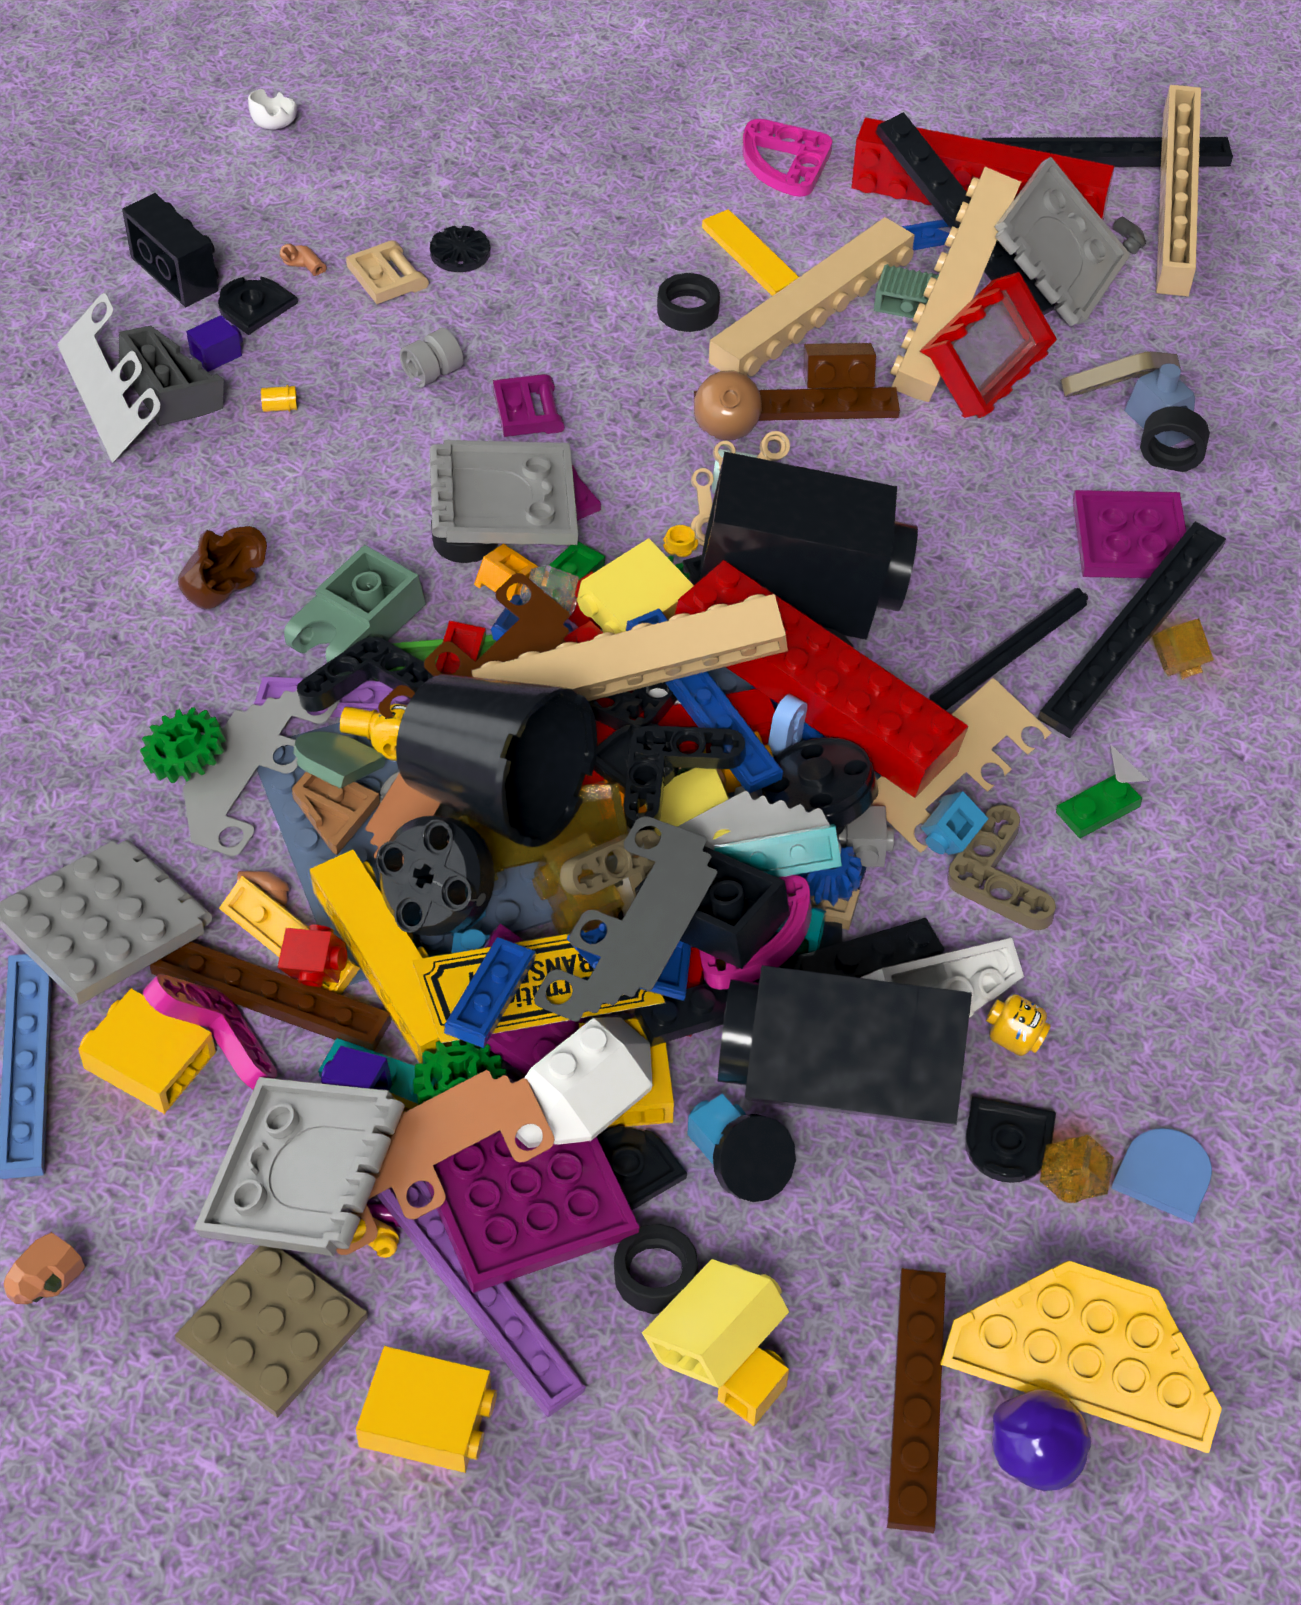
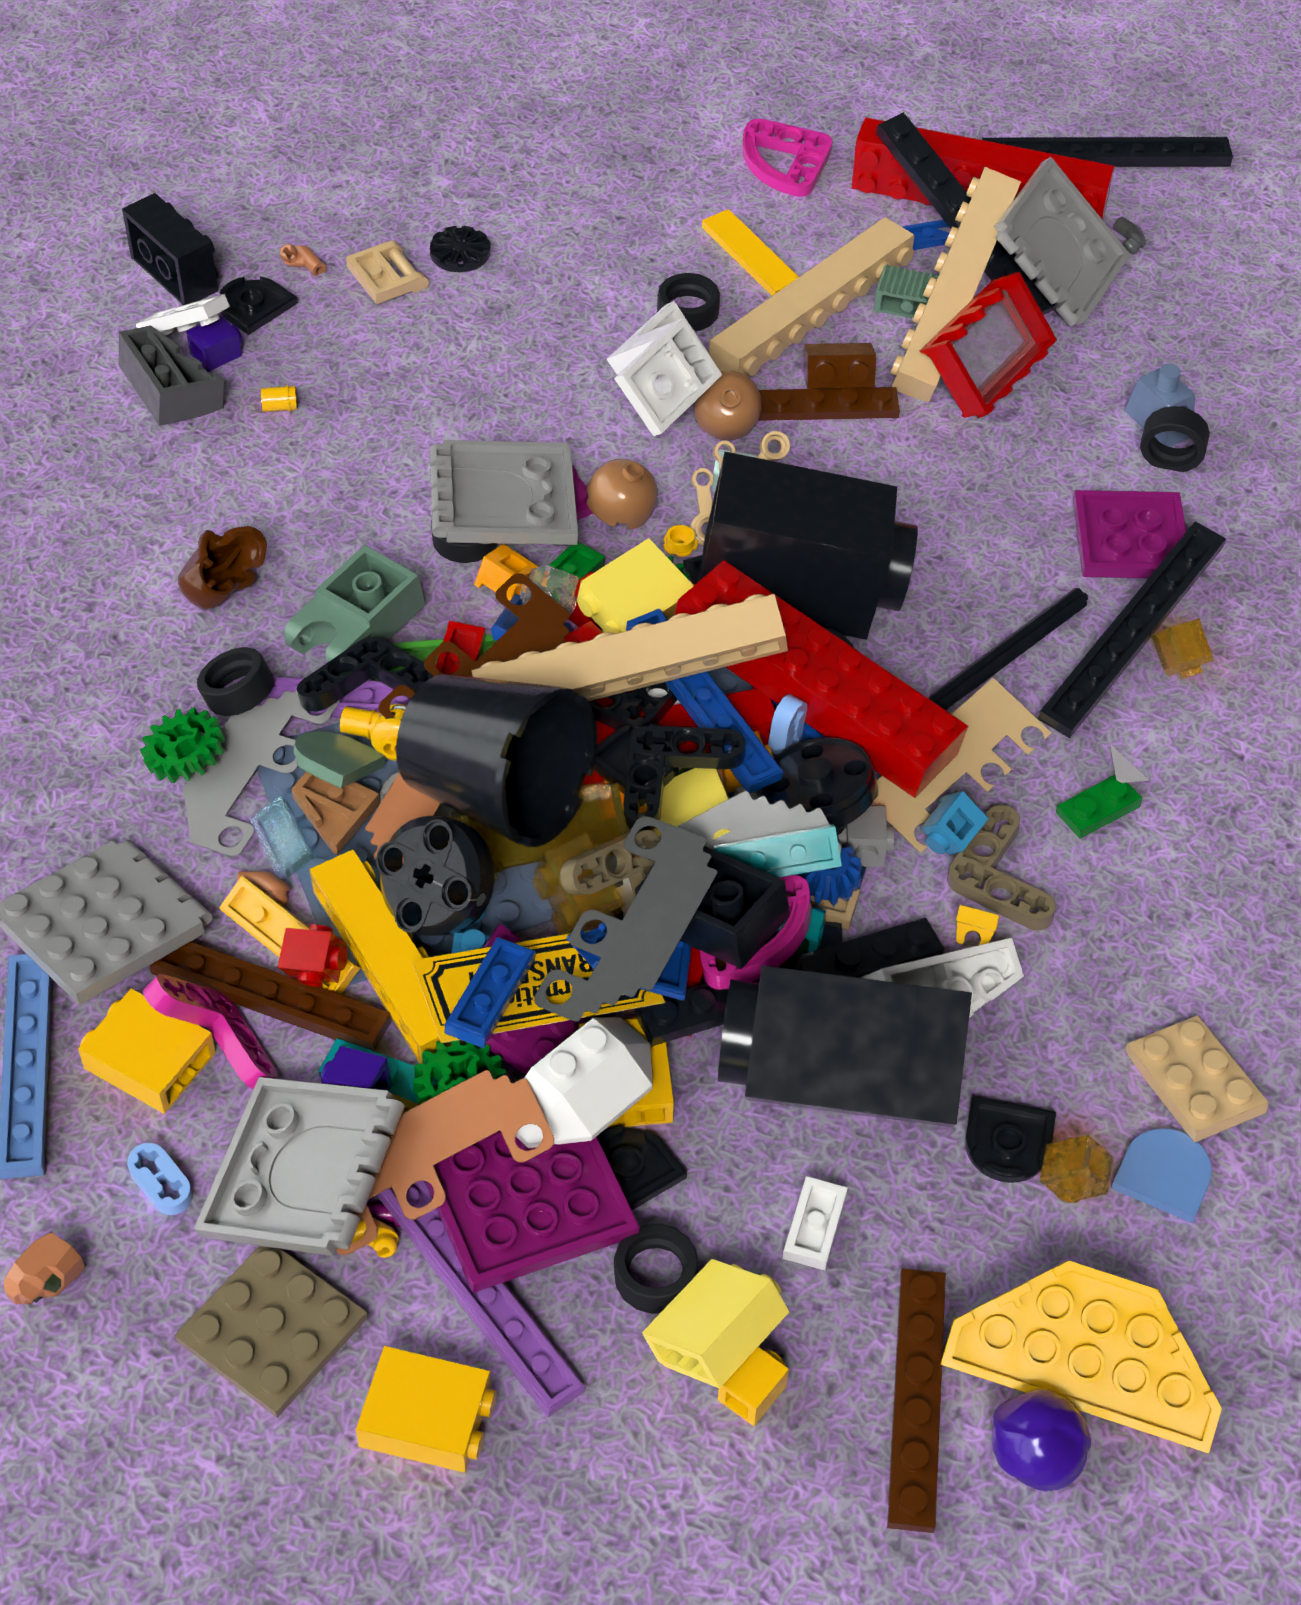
(100, 387): piece -> none
(152, 1184): none -> light blue beam
(187, 315): none -> white plate
(241, 695): none -> black tyre
(271, 112): white hair -> none
(282, 838): none -> clear light blue tile
(433, 356): light grey wheel -> none
(517, 408): magenta plate -> none
(622, 493): none -> medium nougat cylinder
(663, 368): none -> white bracket
(709, 1120): dark azure brick -> none
(754, 1158): black tile -> none
(815, 1223): none -> white plate
(976, 921): none -> yellow tile
(1018, 1024): yellow head -> none
(1117, 371): dark tan beam -> none
(1179, 191): tan brick -> none
(1196, 1078): none -> tan plate

